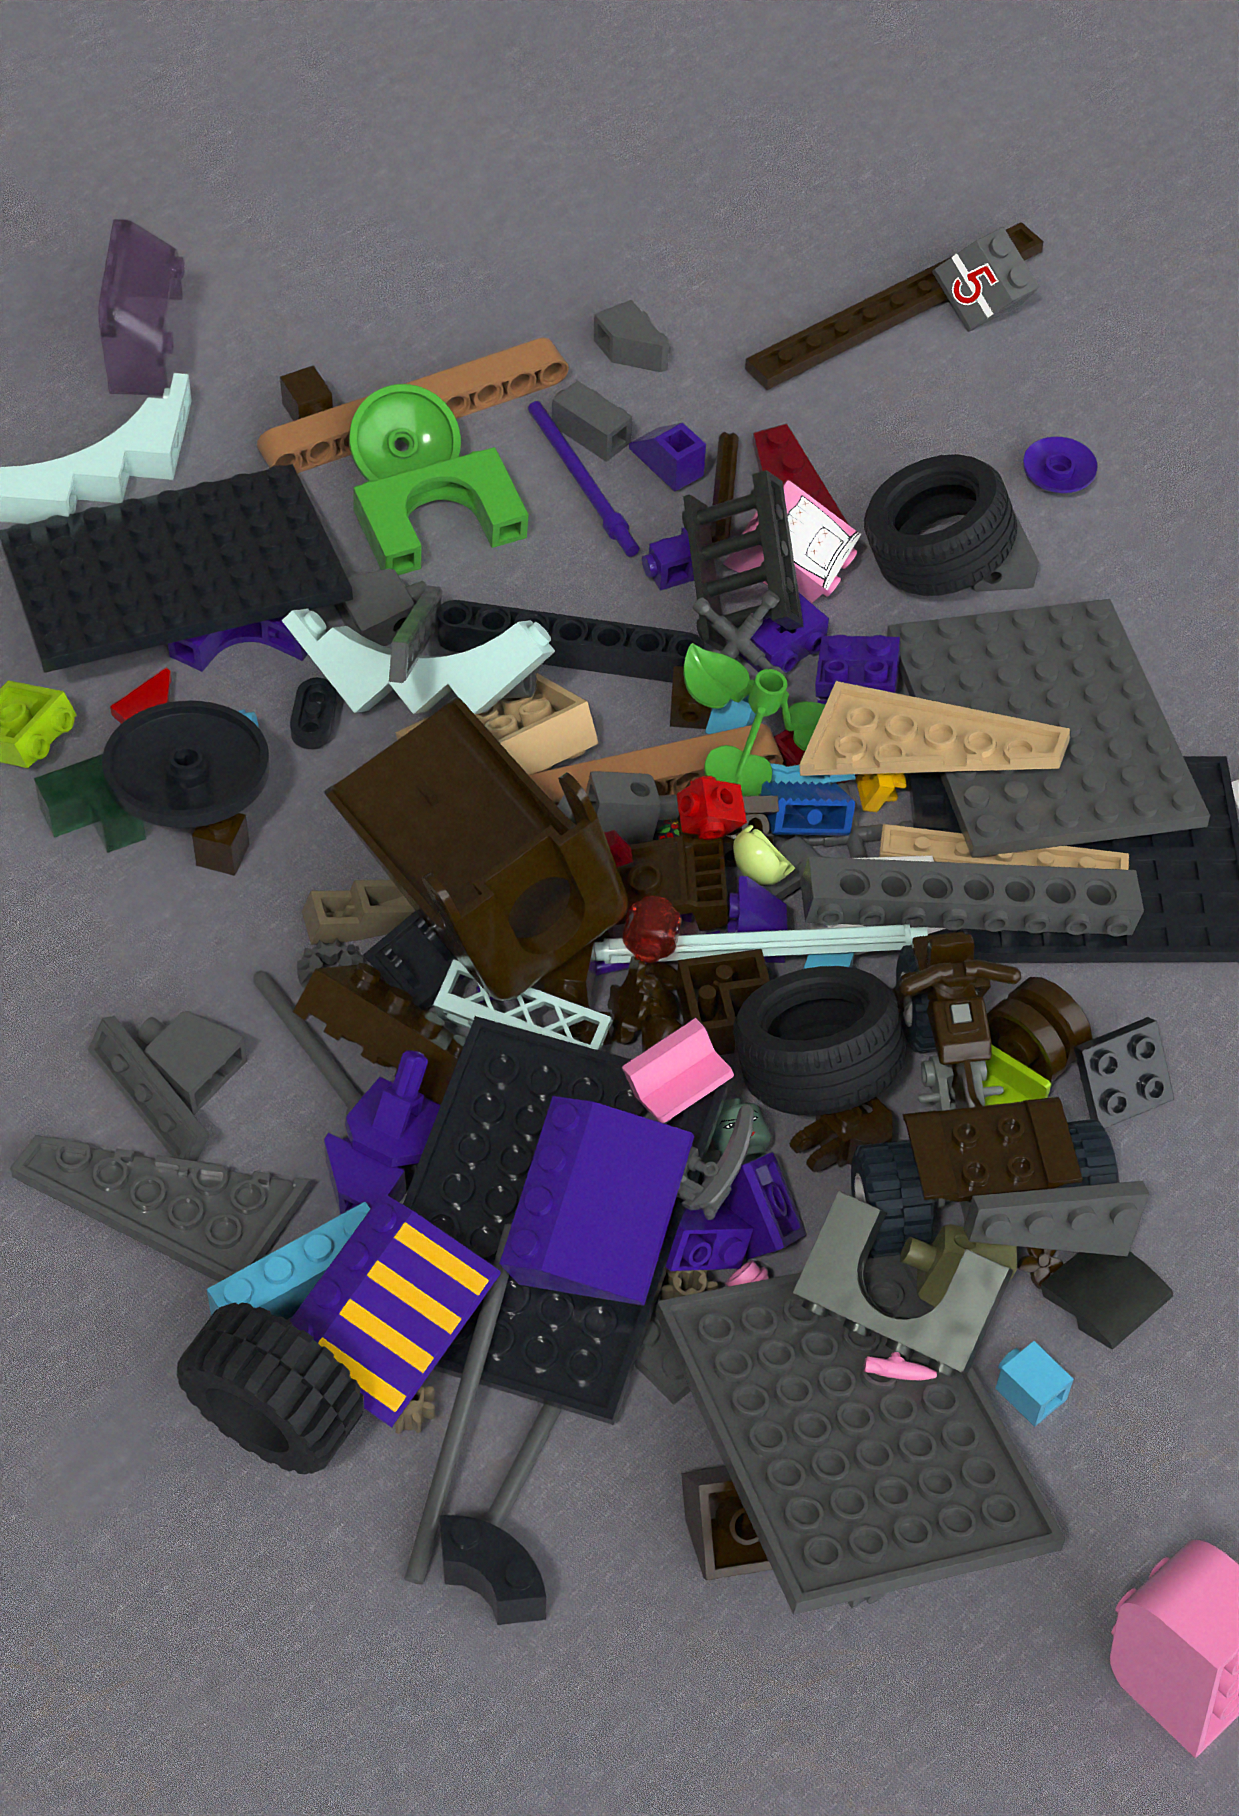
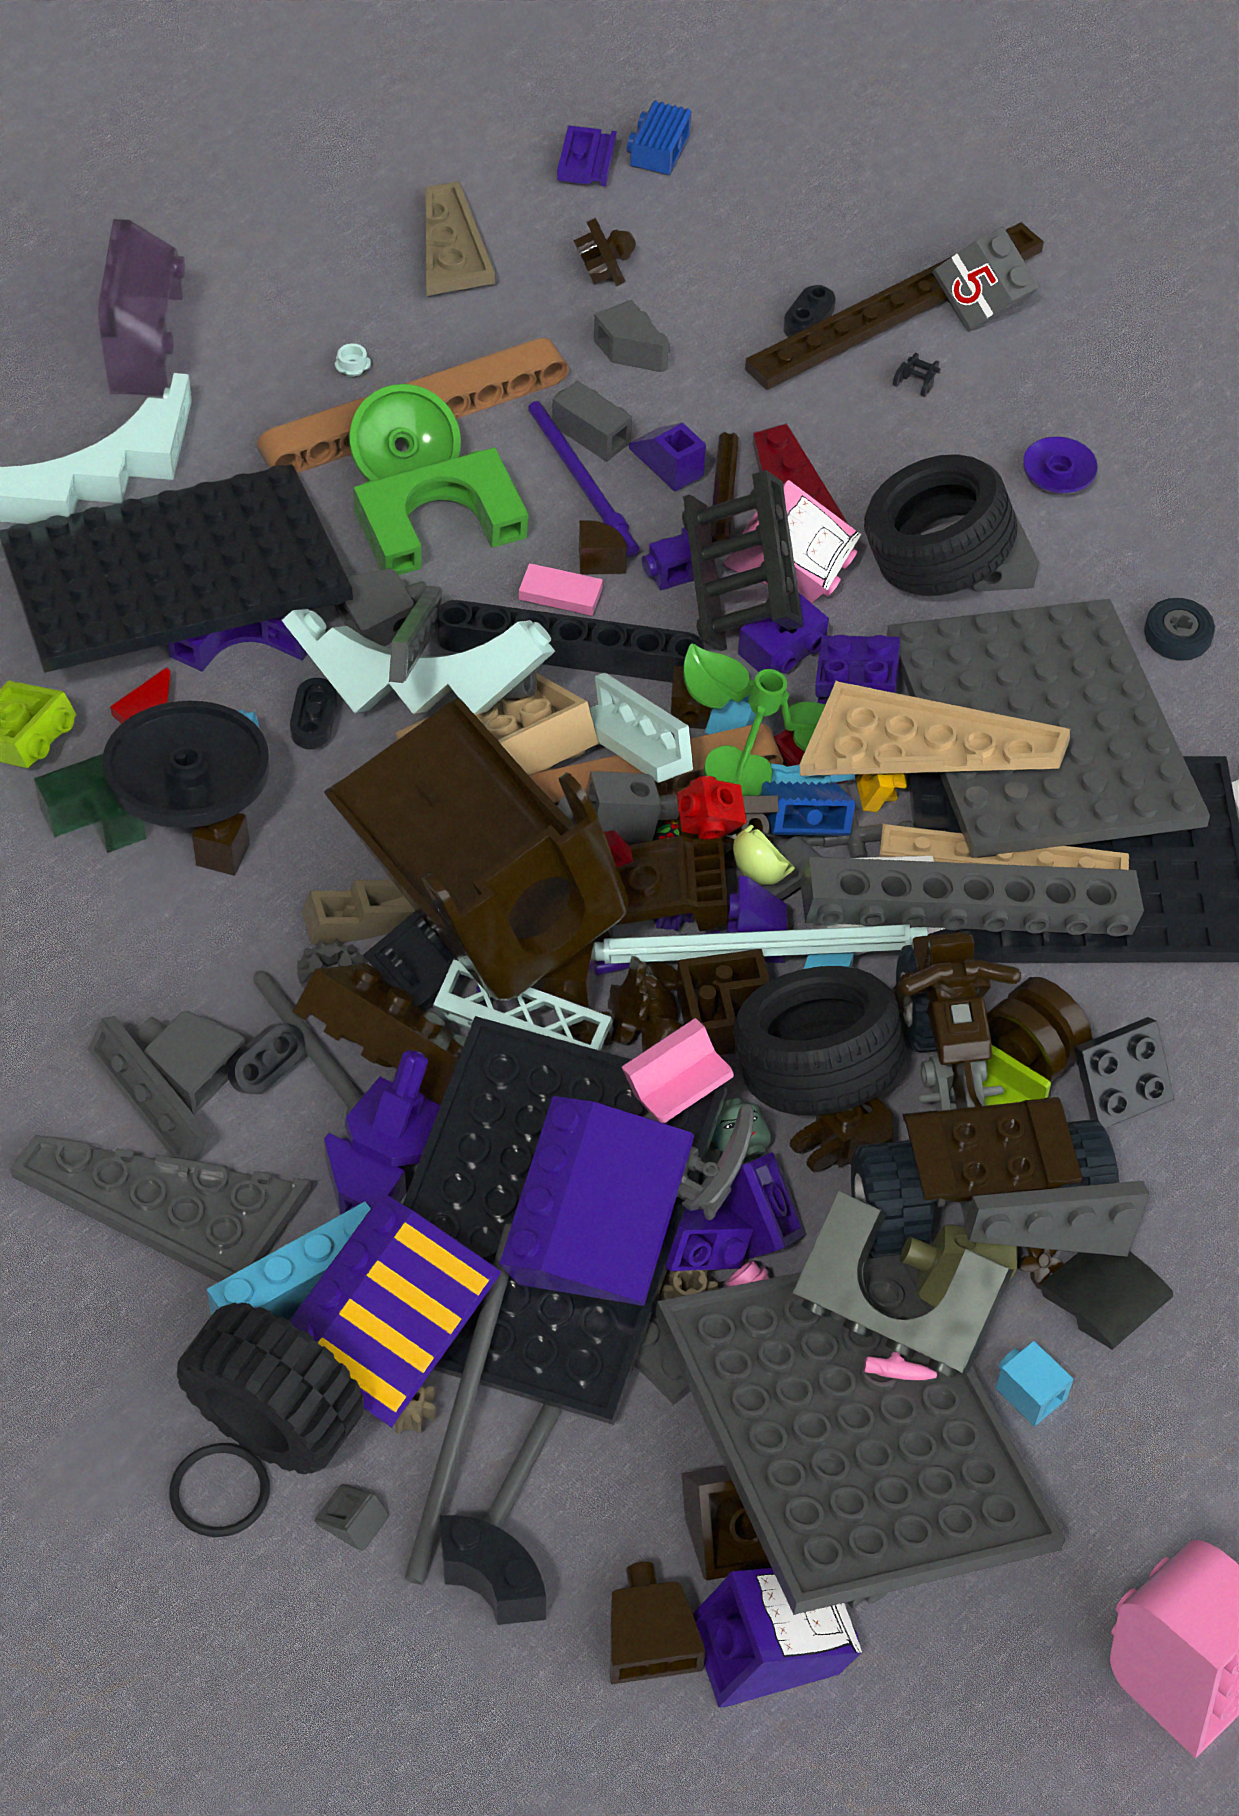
(230, 1529): none -> black tyre
(263, 1059): none -> black plate
(305, 393): dark brown brick -> none
(352, 360): none -> light aqua plate
(353, 1516): none -> dark grey slope
(453, 243): none -> dark tan wing
(560, 589): none -> bright pink tile
(586, 155): none -> dark purple plate
(601, 549): none -> dark brown brick
(617, 246): none -> dark brown hips
(640, 731): none -> light aqua fence
(651, 929): clear red head -> none
(652, 1629): none -> dark brown torso
(659, 137): none -> blue brick
(739, 639): dark grey piece -> none
(763, 1648): none -> dark purple slope
(810, 307): none -> black plate
(908, 368): none -> black piece
(1174, 644): none -> black bush

